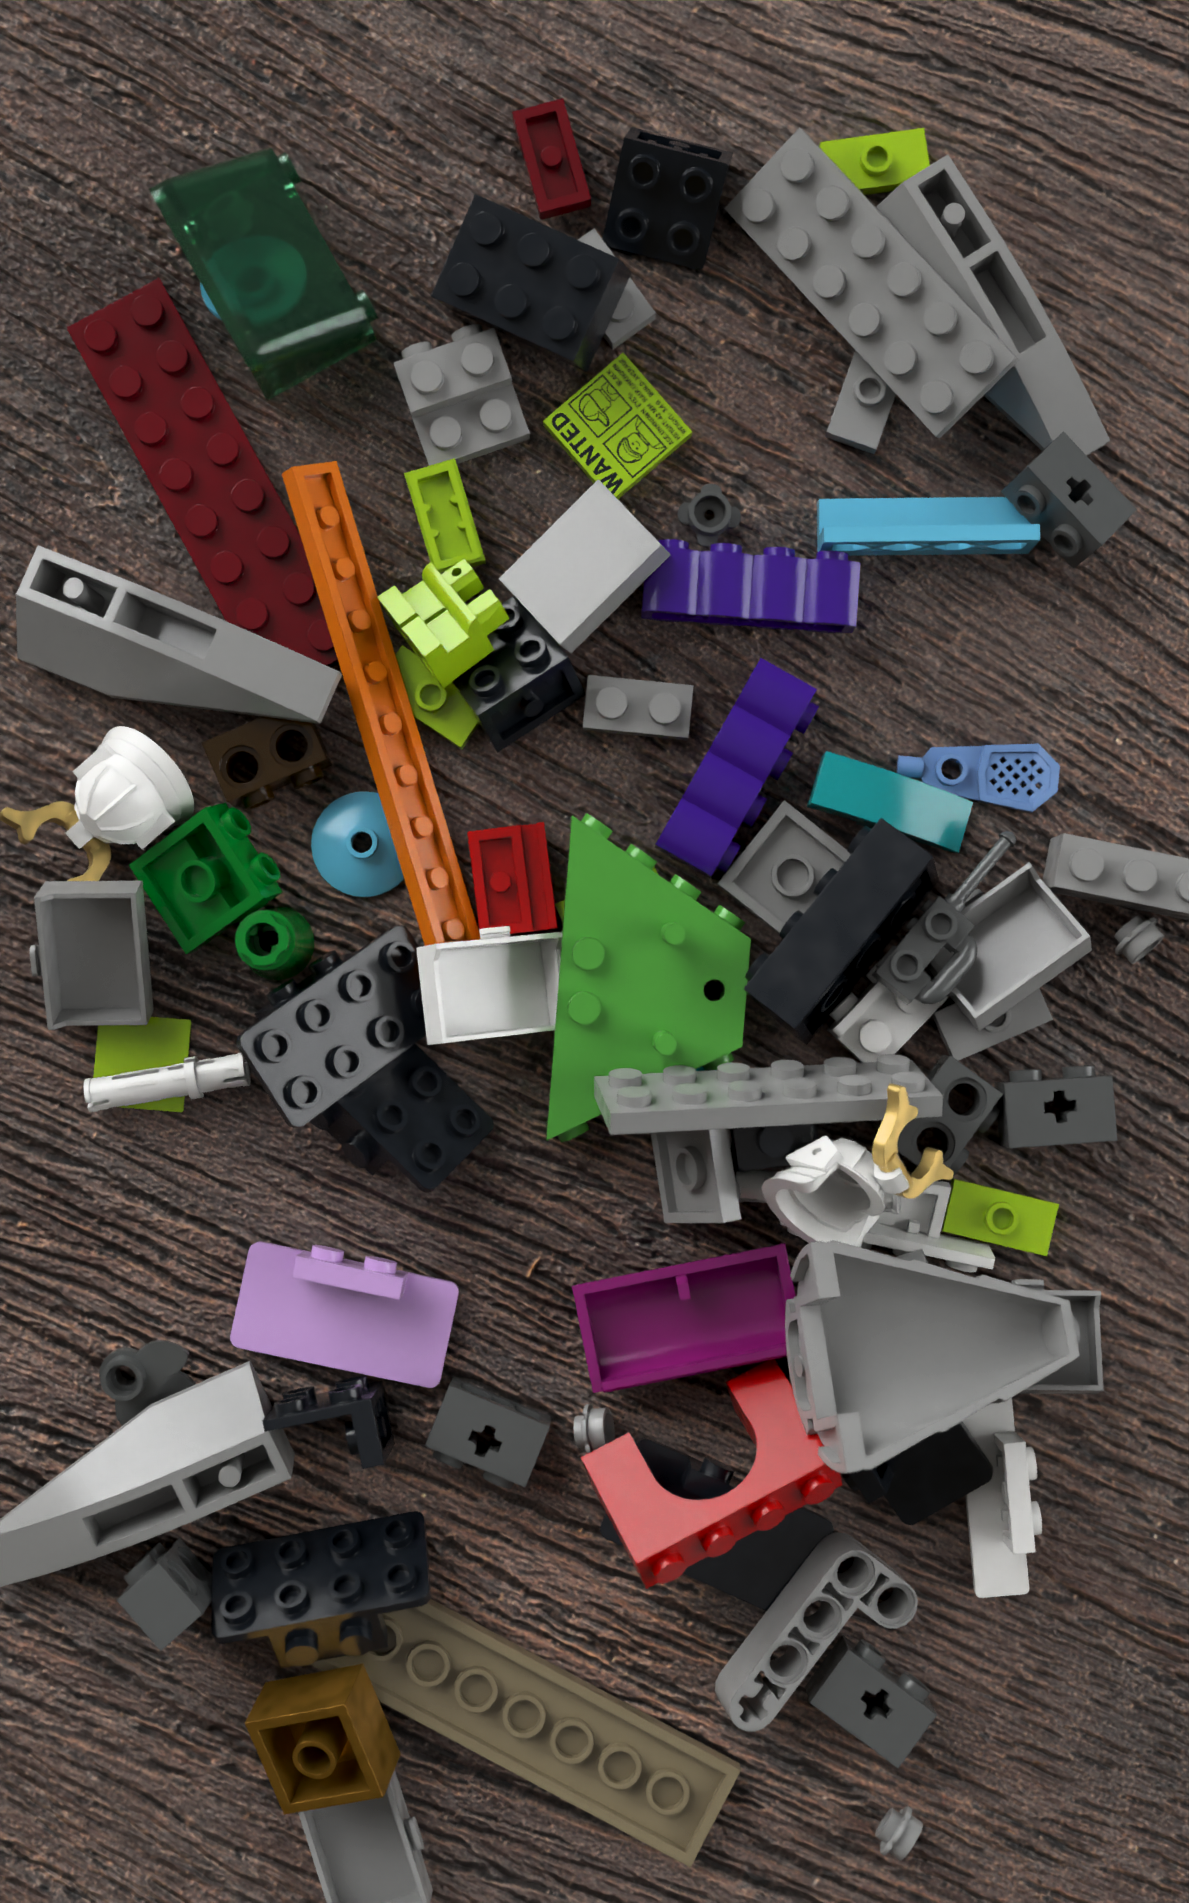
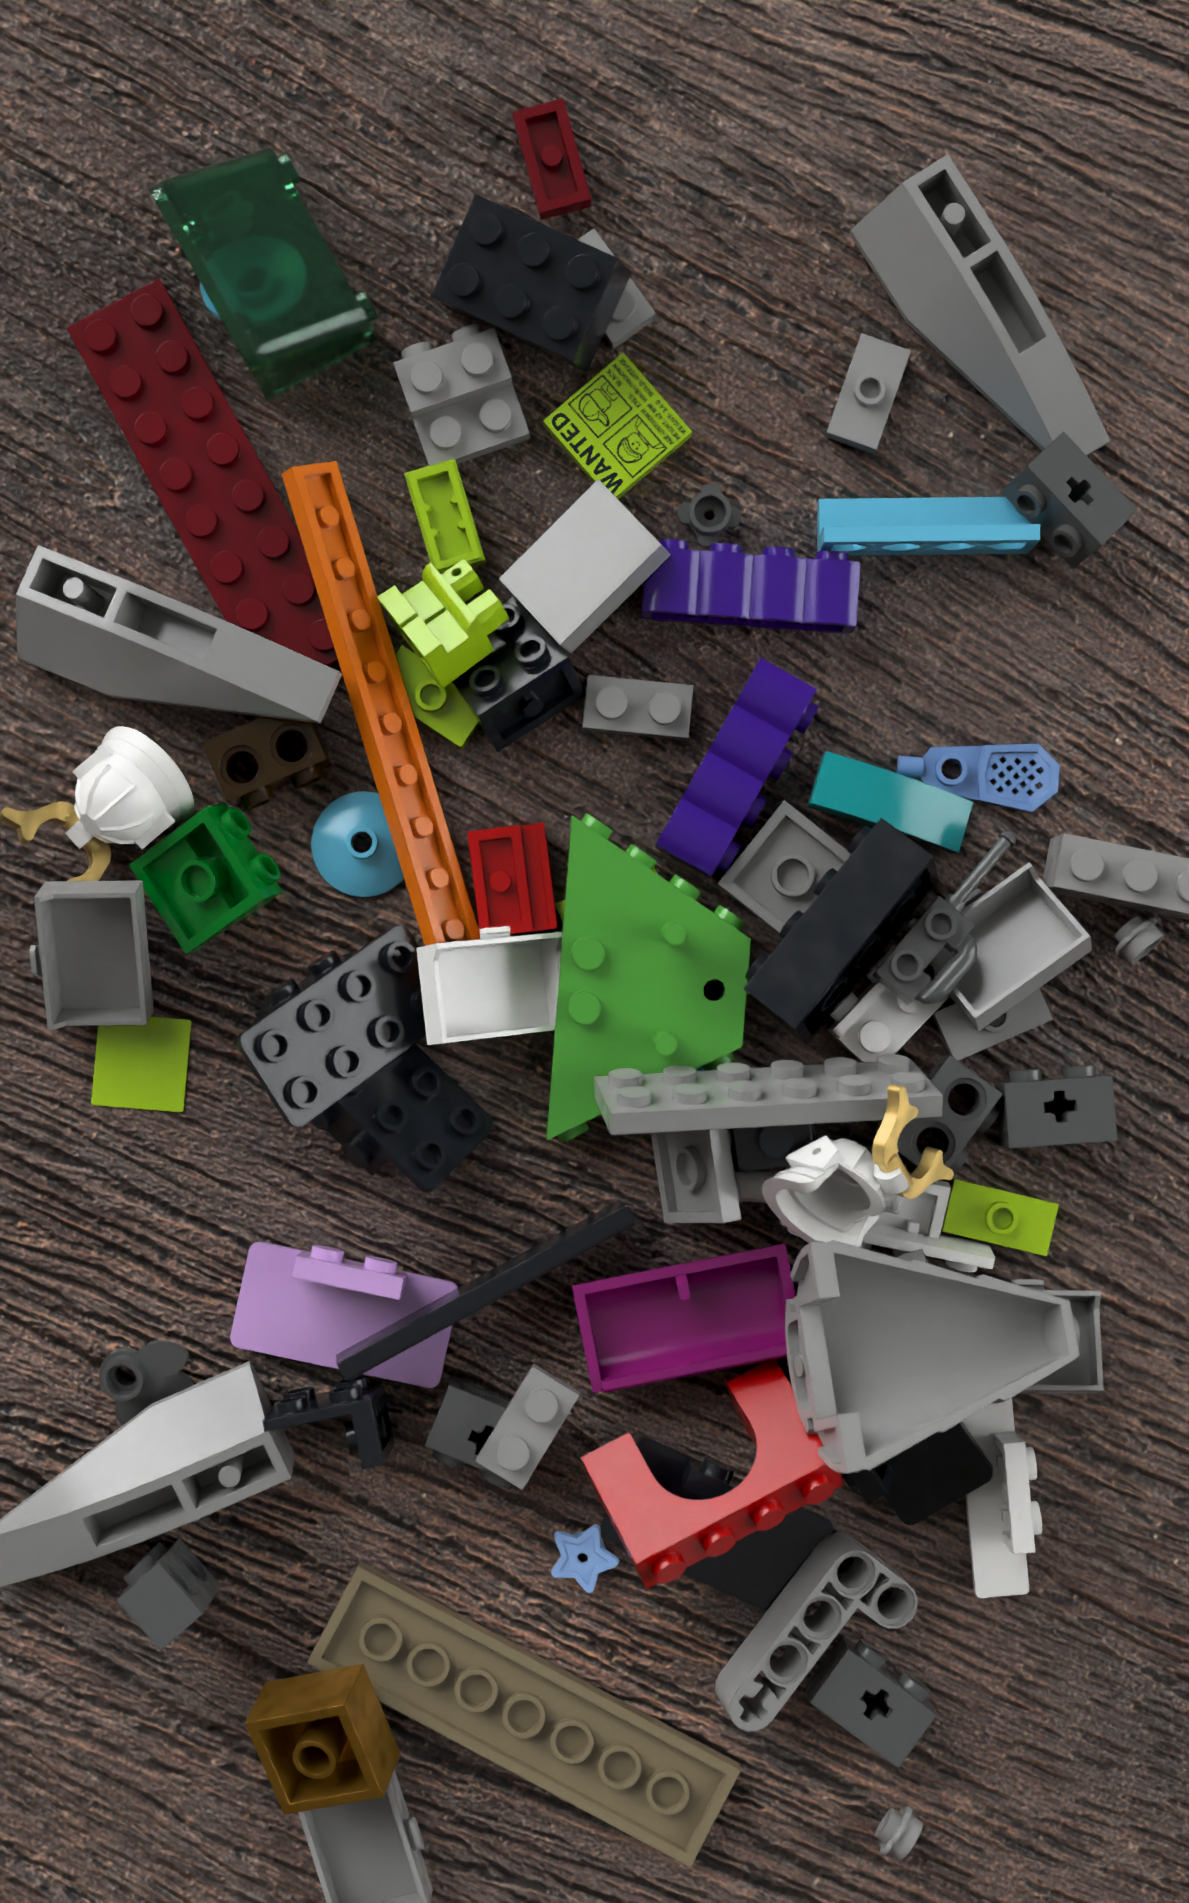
(178, 1080): white pin -> none
(293, 947): green plant -> none
(321, 1588): black bracket -> none
(484, 1290): none -> black tile
(527, 1426): none -> light grey plate
(584, 1542): none -> light blue plate
(593, 1428): light grey plate -> none
(666, 198): black bracket -> none
(871, 283): light grey plate -> none
(880, 160): lime plate -> none

